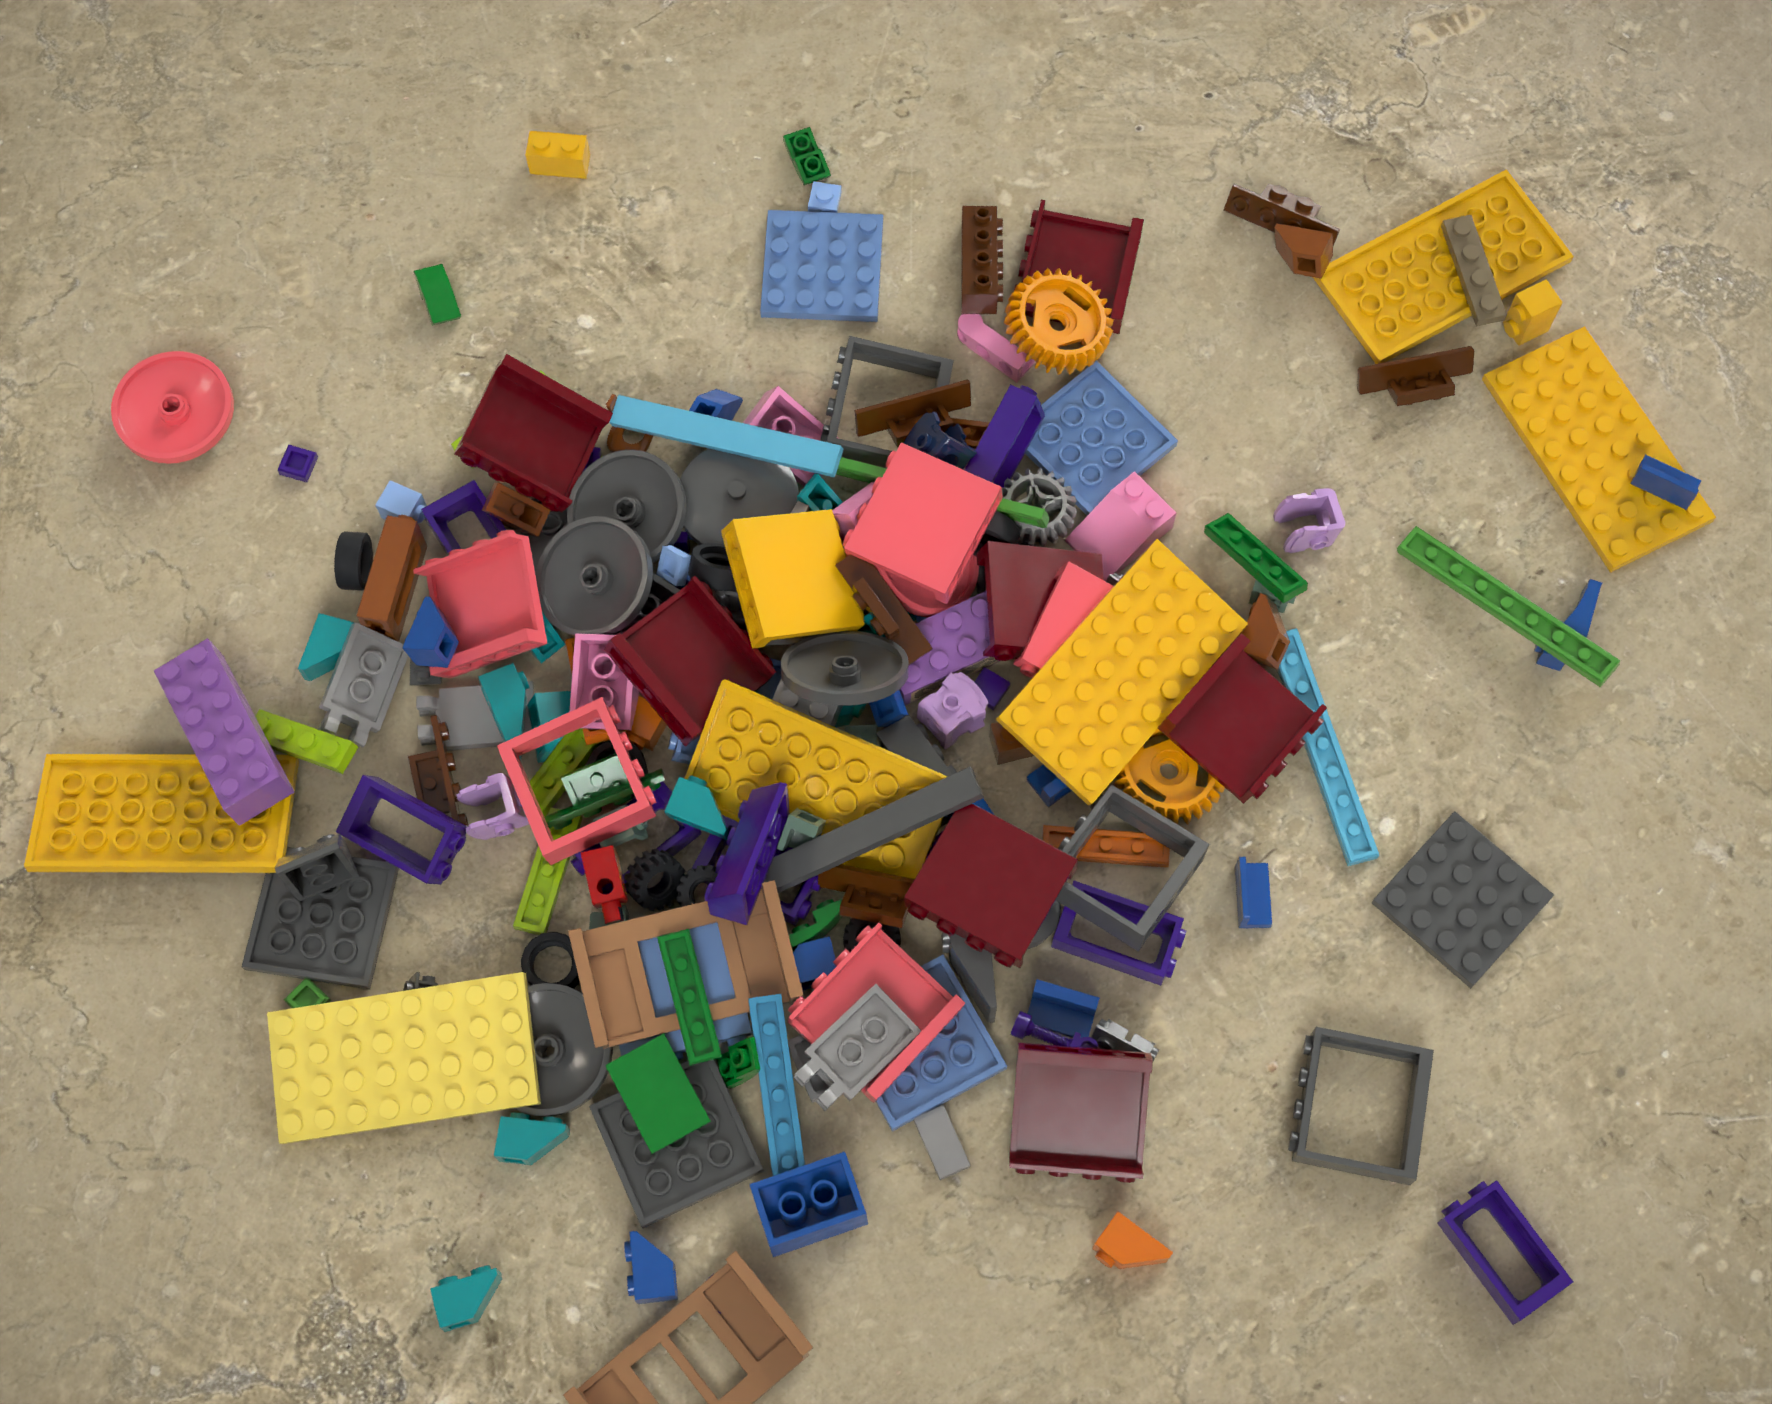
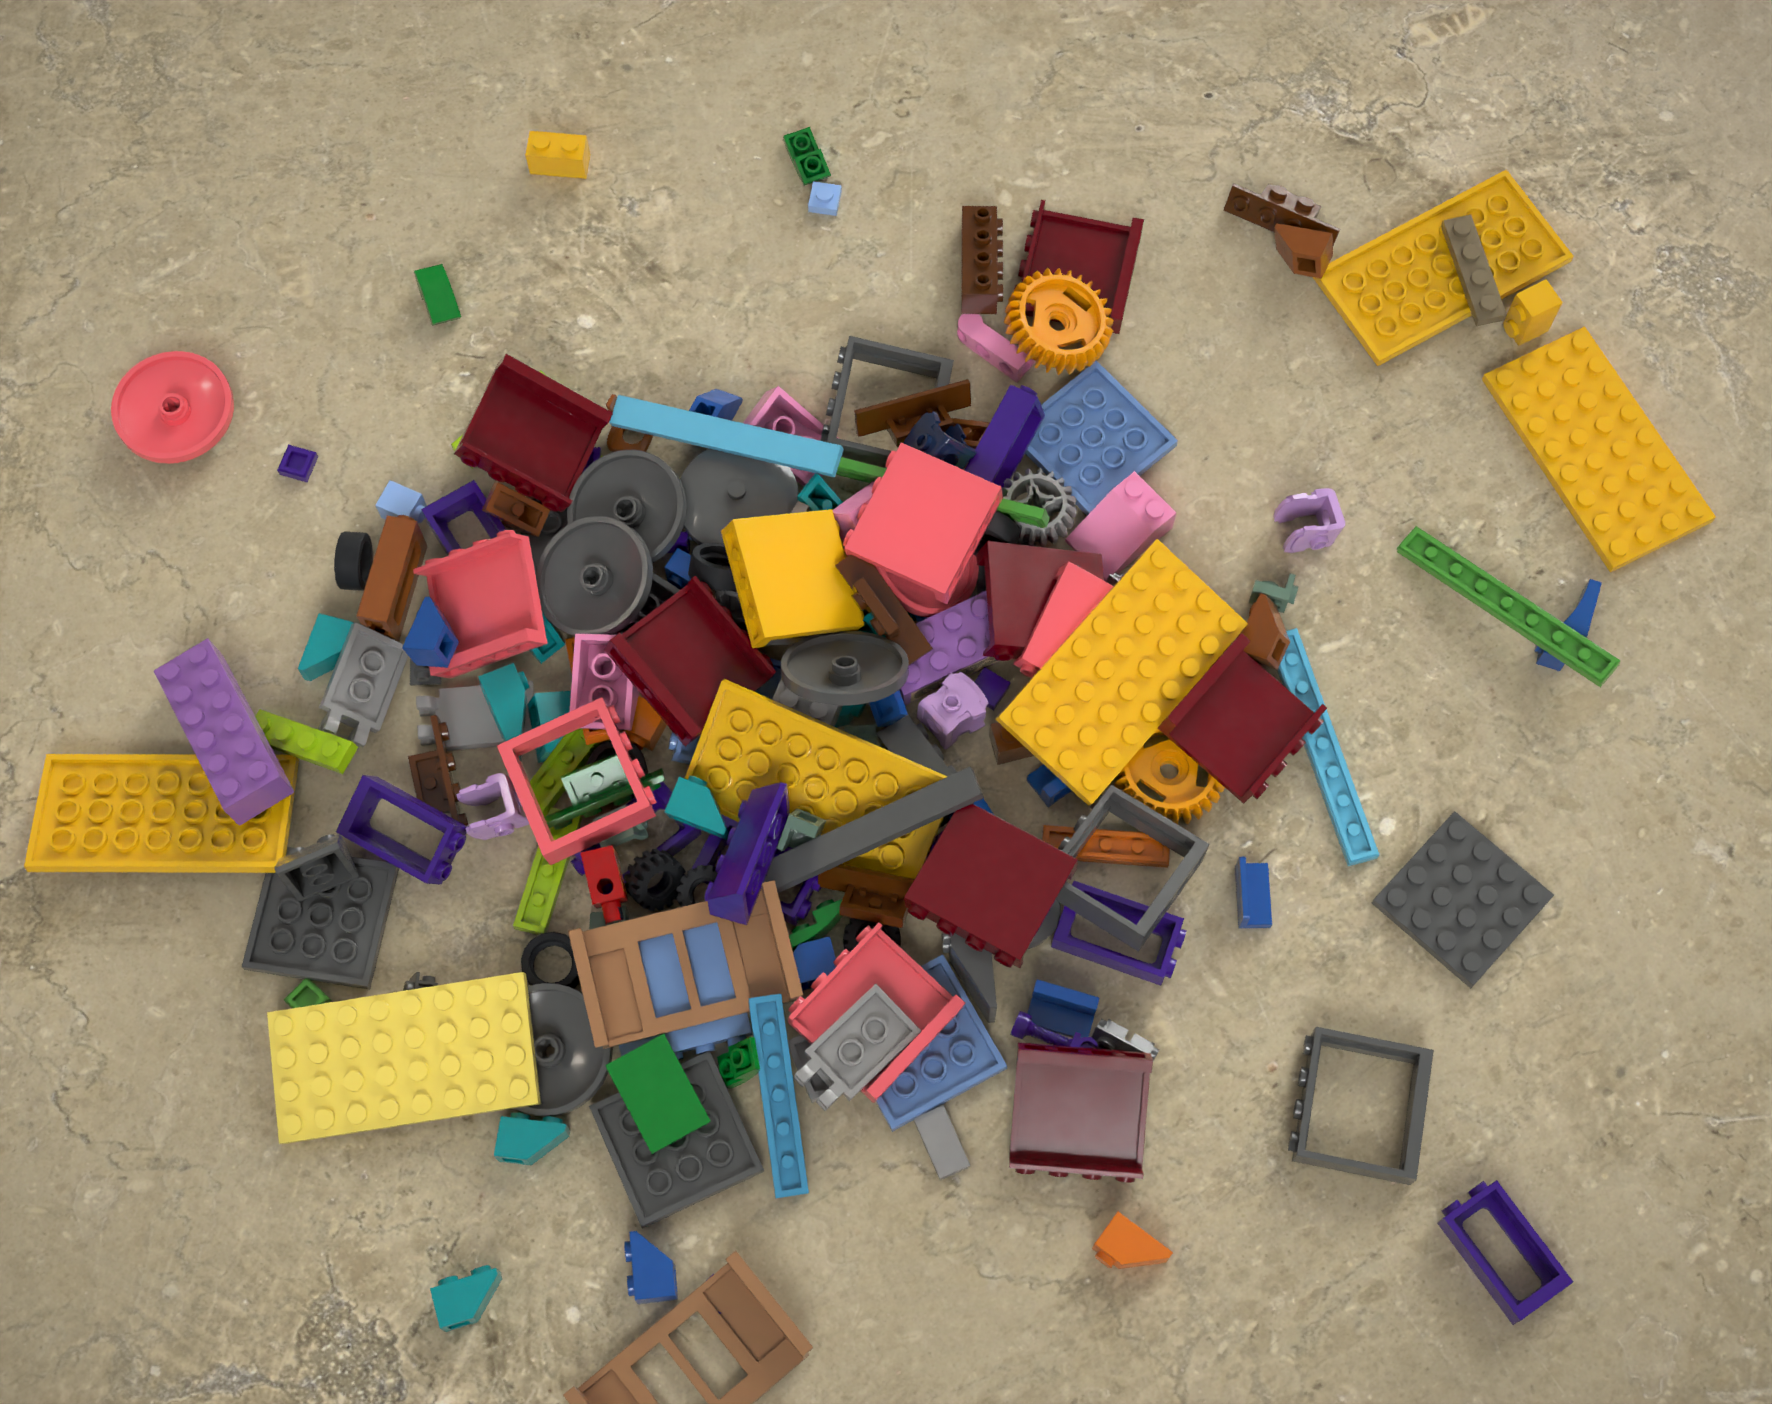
(673, 565): light blue plate -> none
(689, 997): green tile -> none
(809, 1204): blue slope -> none
(822, 266): medium blue plate -> none
(1256, 558): green tile -> none
(1417, 377): reddish brown bracket -> none
(1666, 482): blue panel -> none

